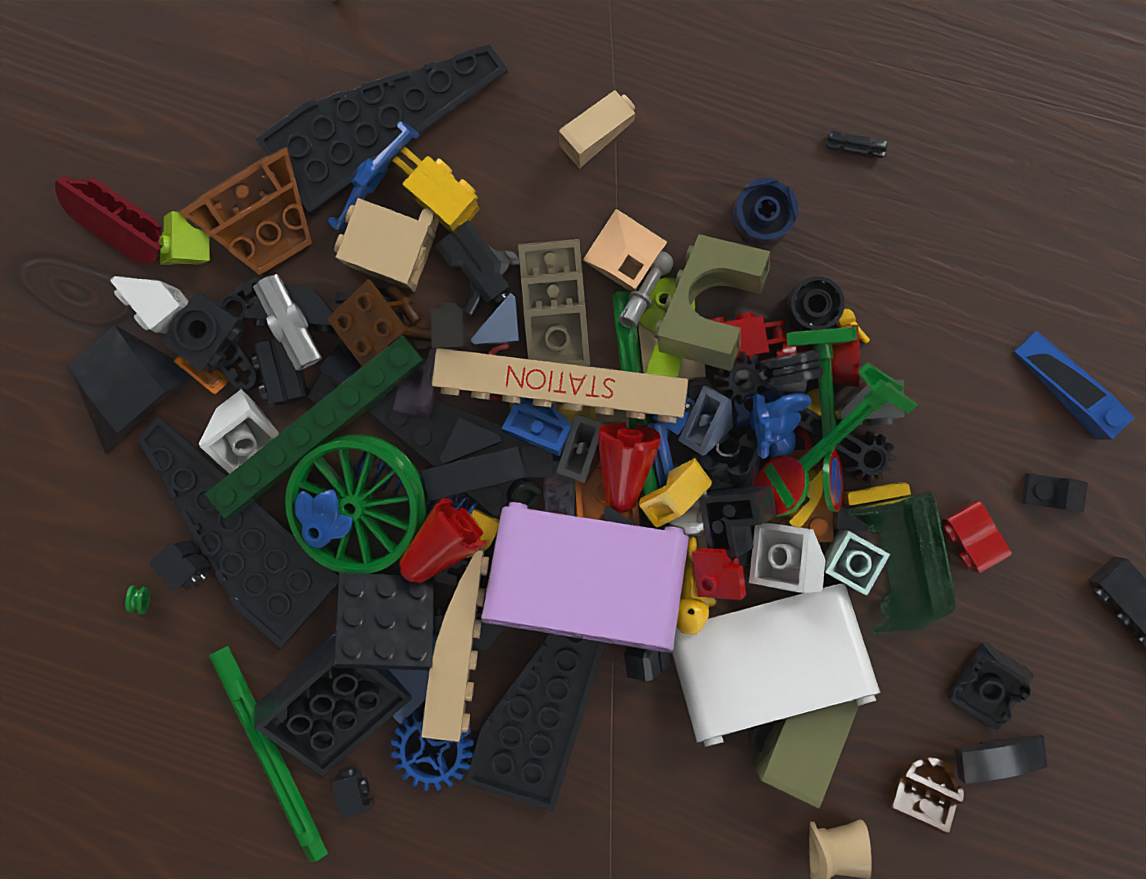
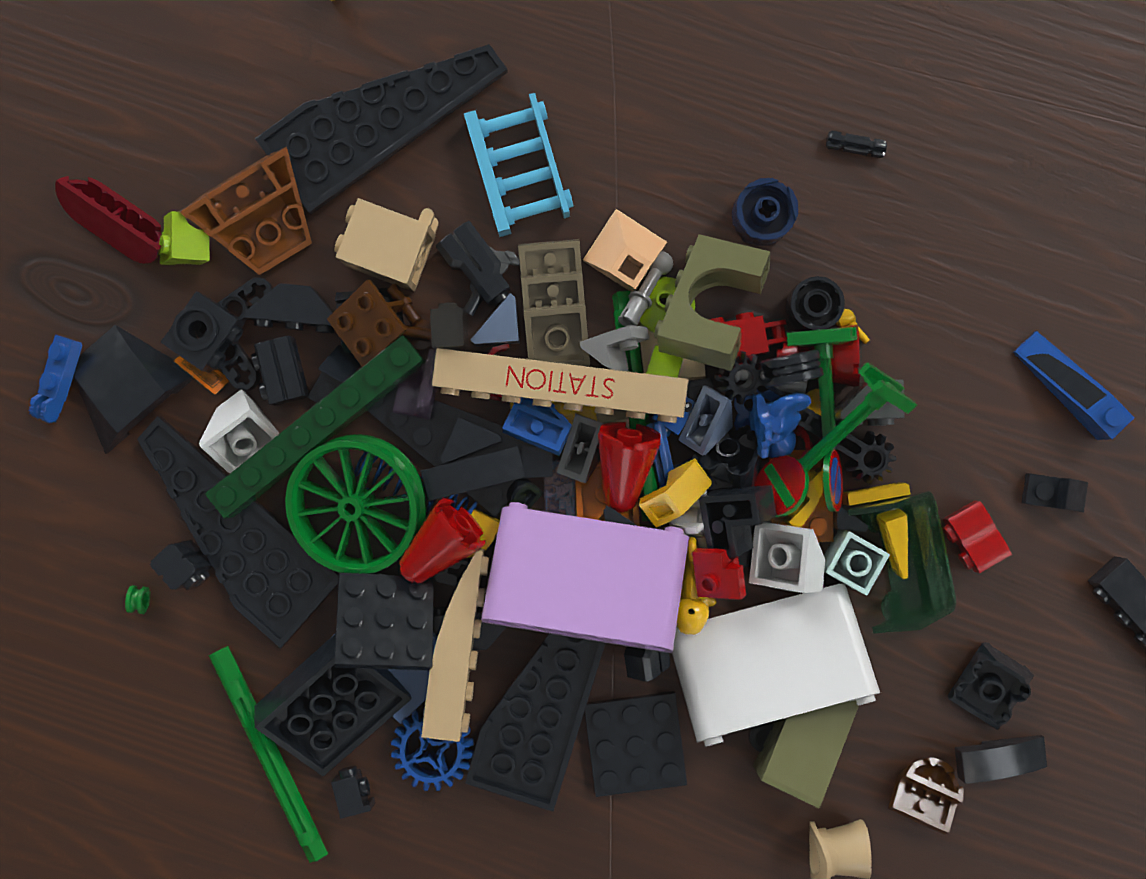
(56, 379): none -> blue hinge
(152, 300): white slope -> none
(287, 322): light grey piece -> none
(323, 515): blue plate -> none
(372, 172): blue plate -> none
(436, 188): yellow brick -> none
(497, 186): none -> medium azure fence
(596, 127): tan slope -> none
(611, 346): none -> light grey slope
(635, 744): none -> black plate
(894, 532): none -> yellow slope

